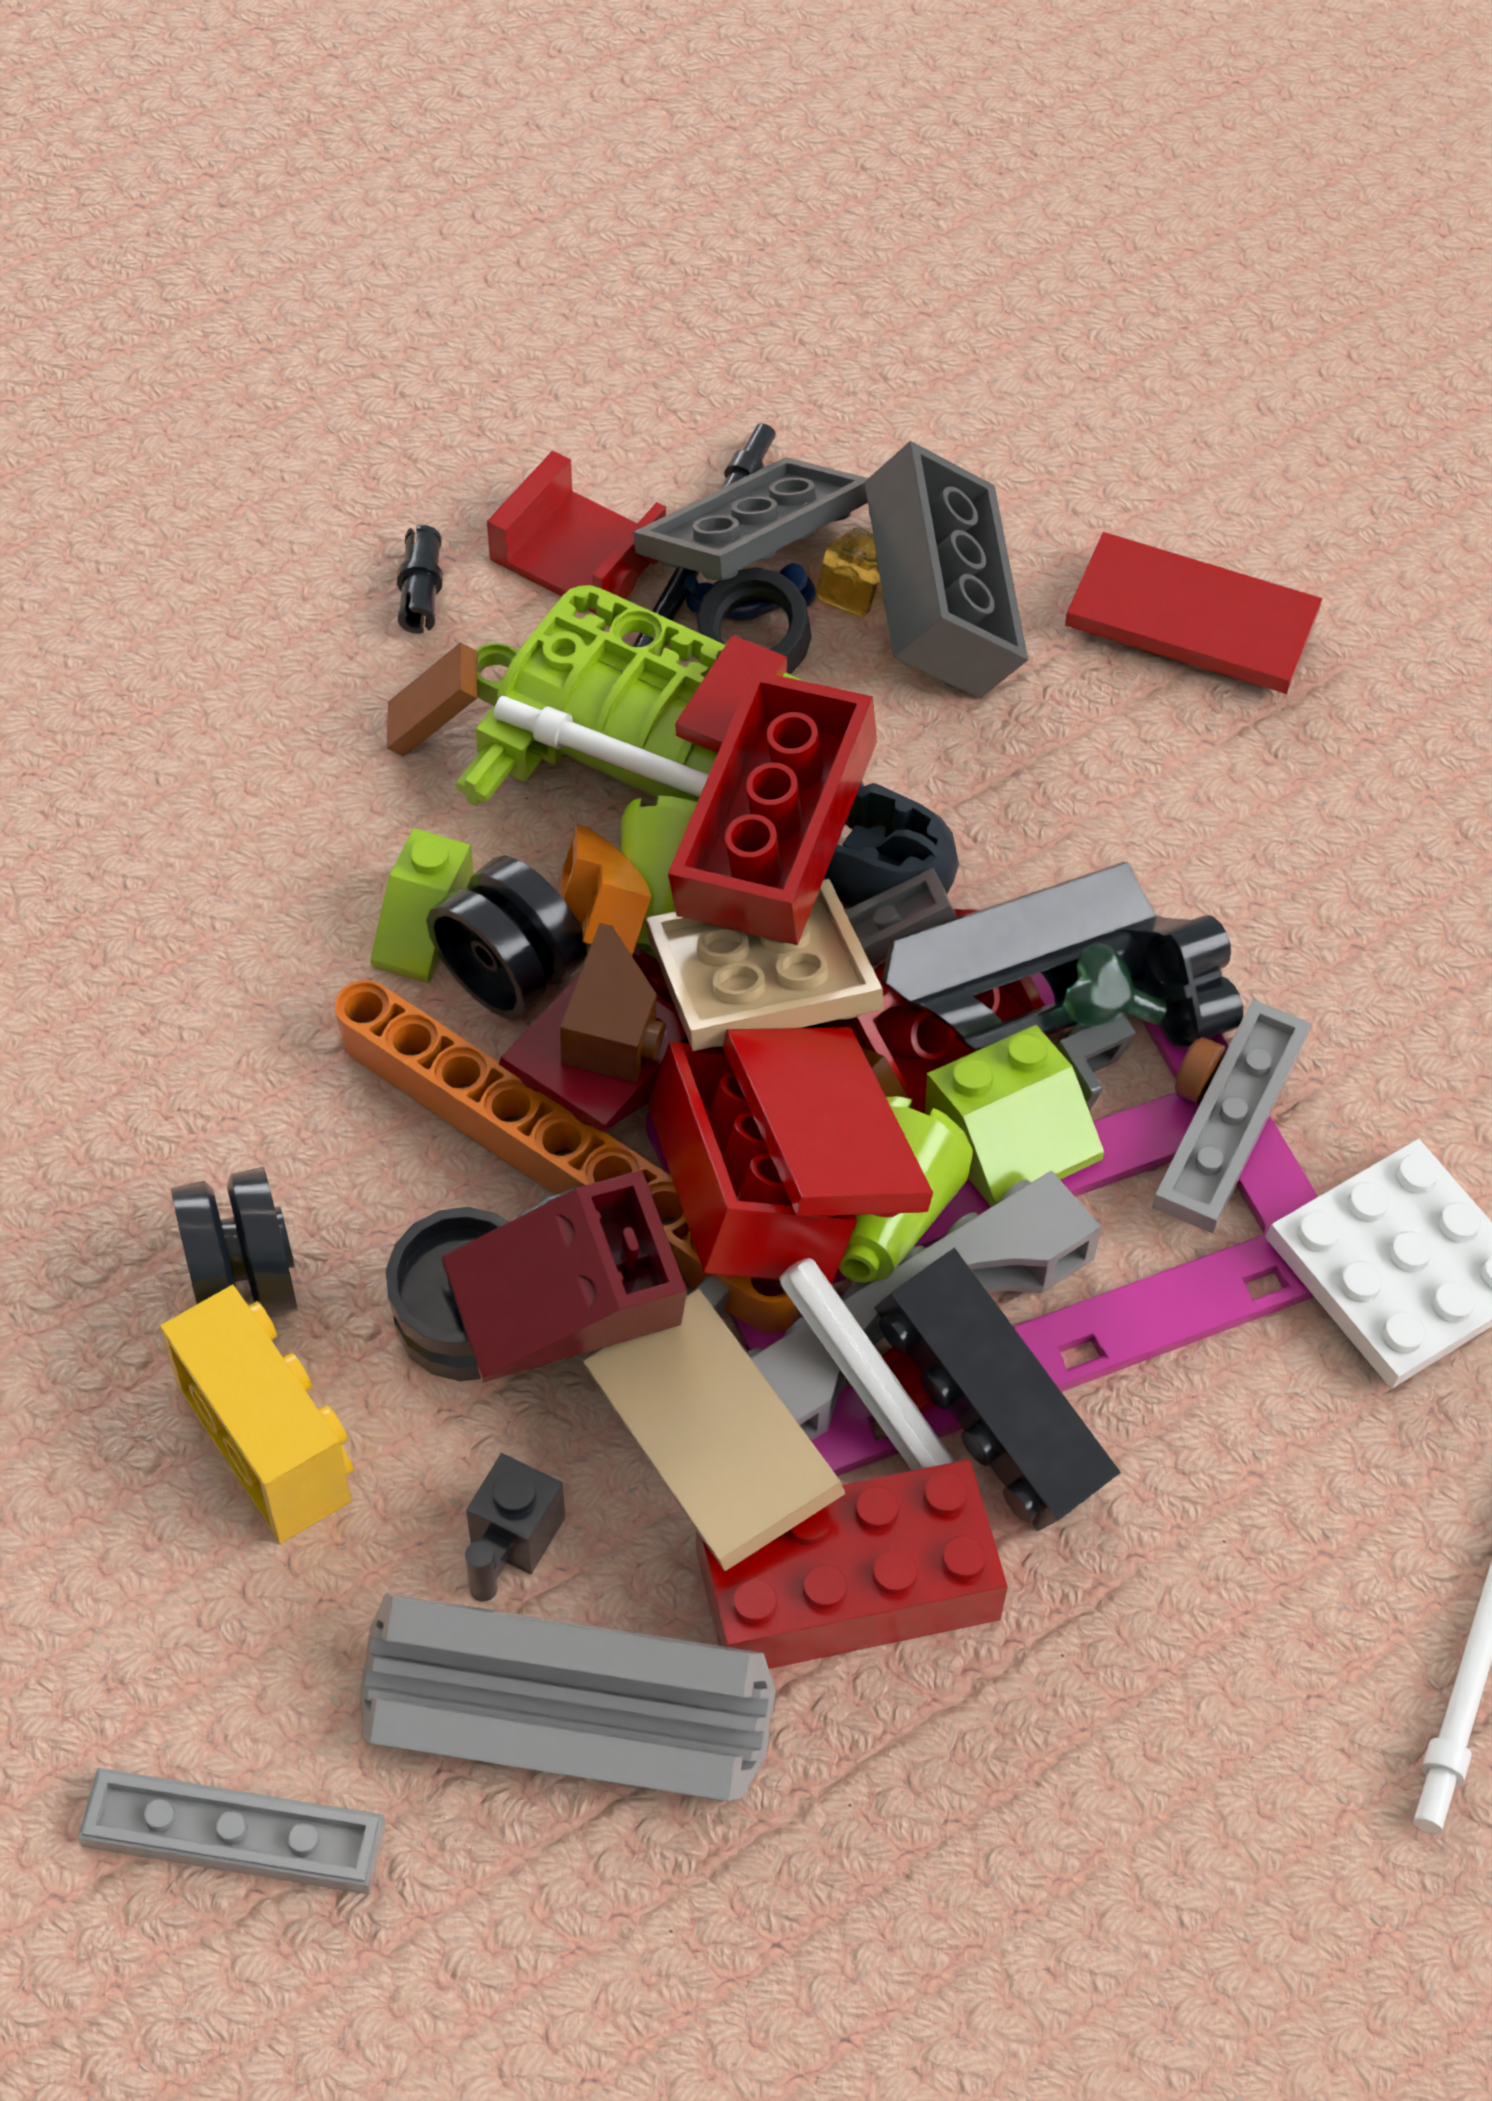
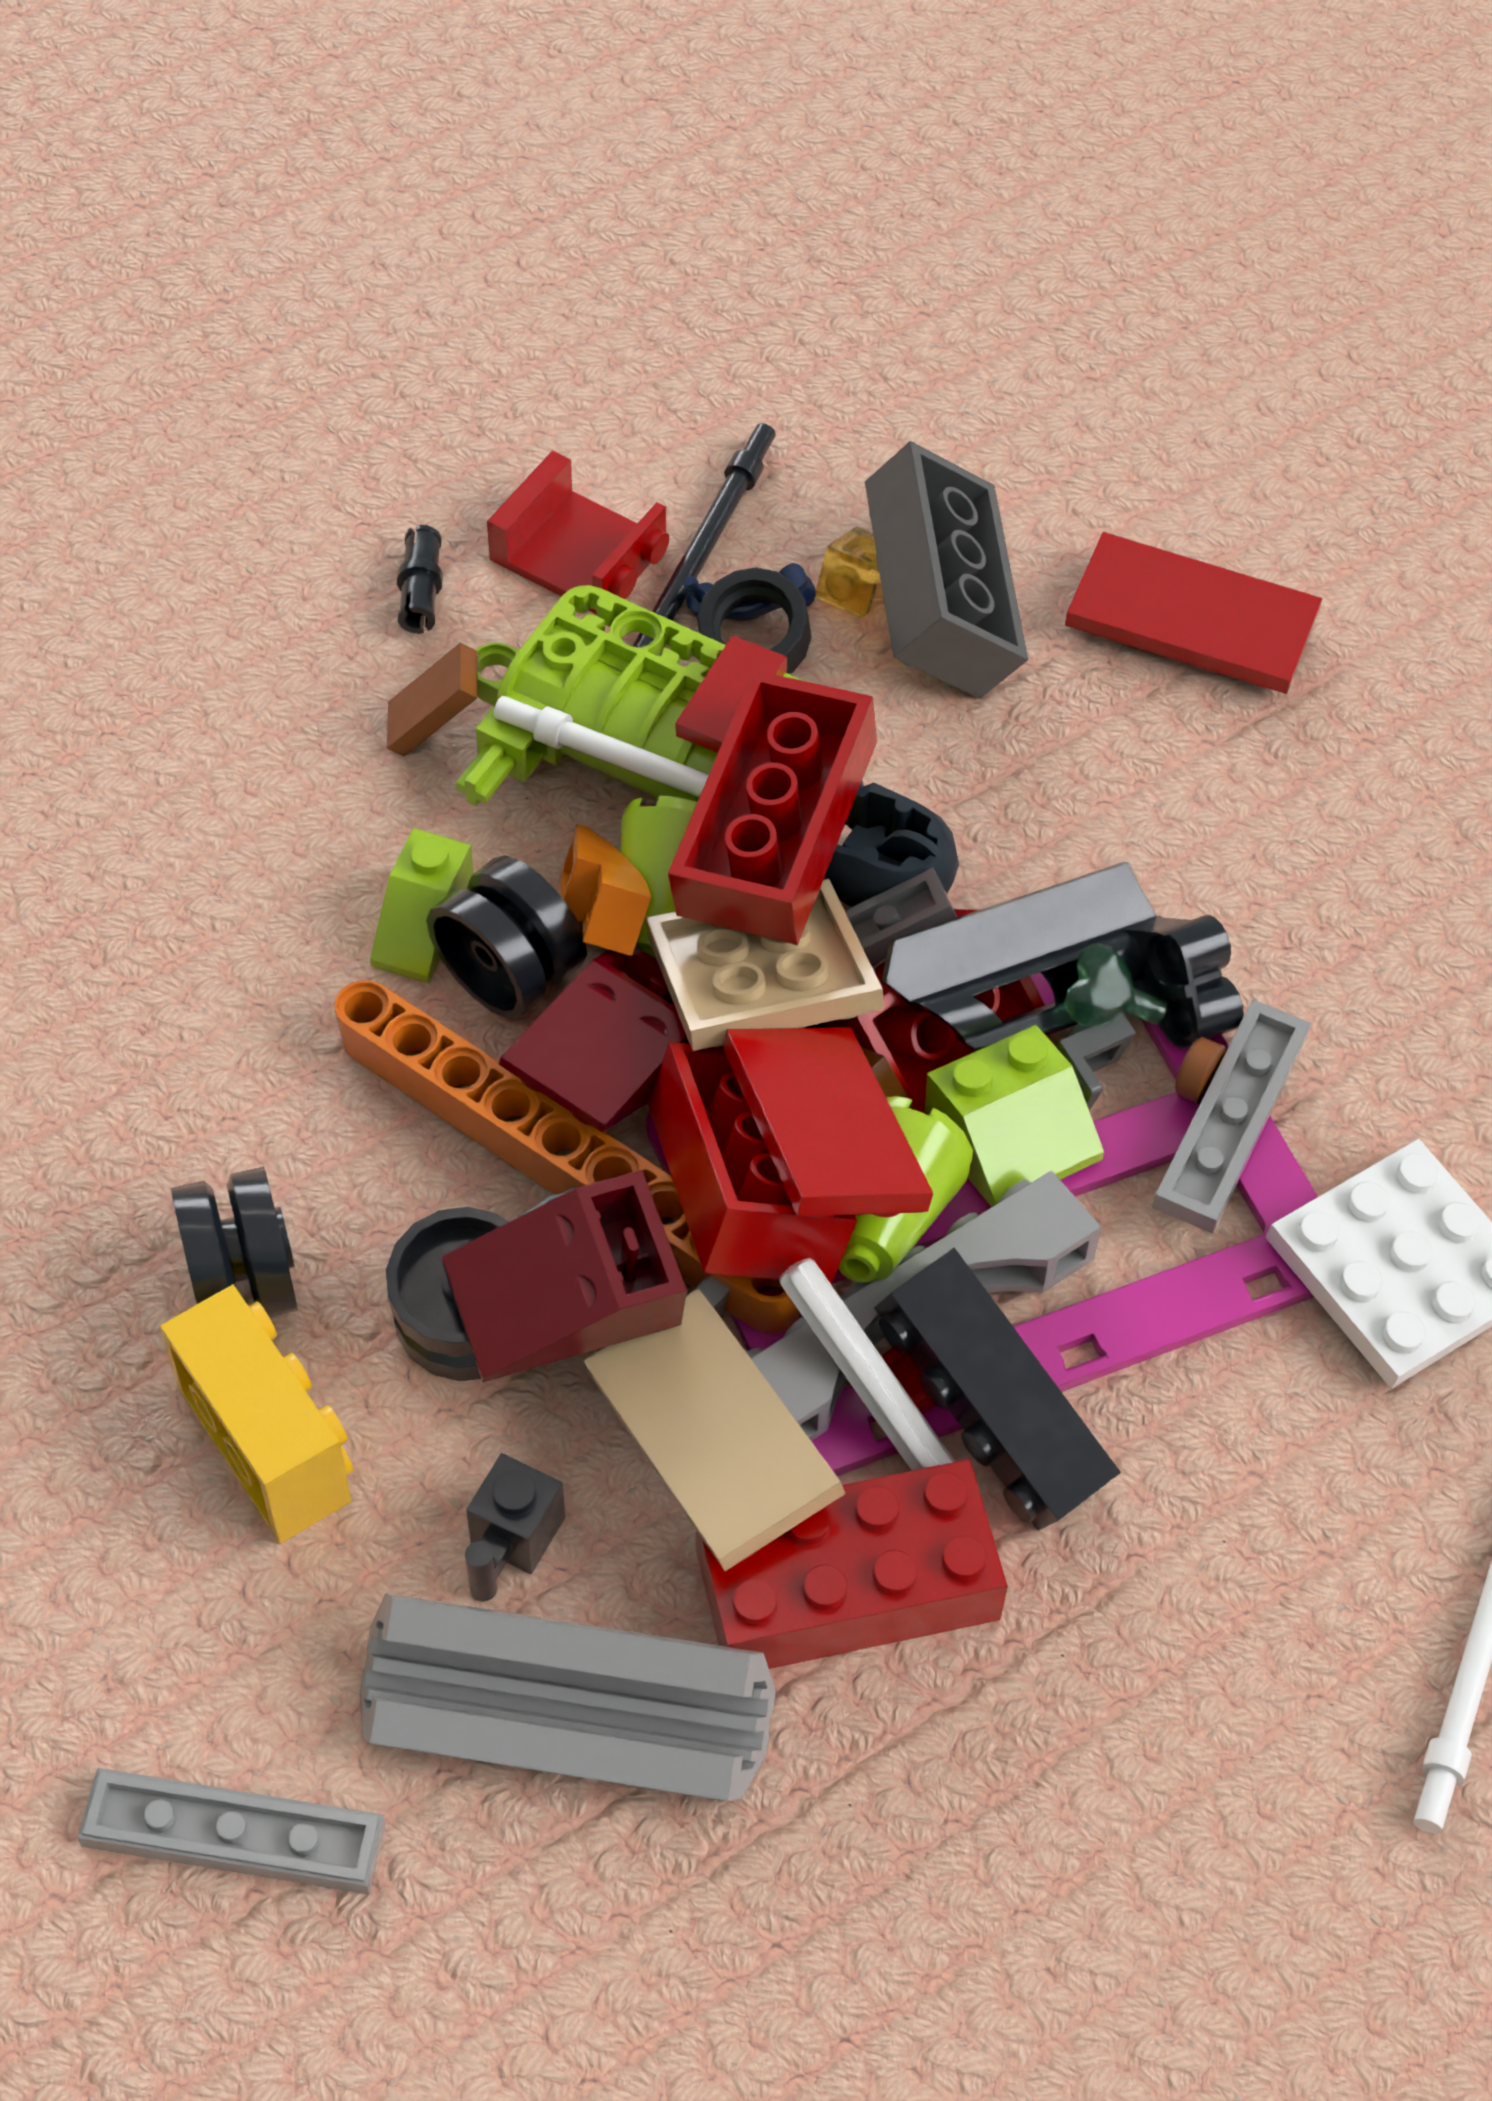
(611, 1013): reddish brown slope -> none
(751, 518): dark grey plate -> none

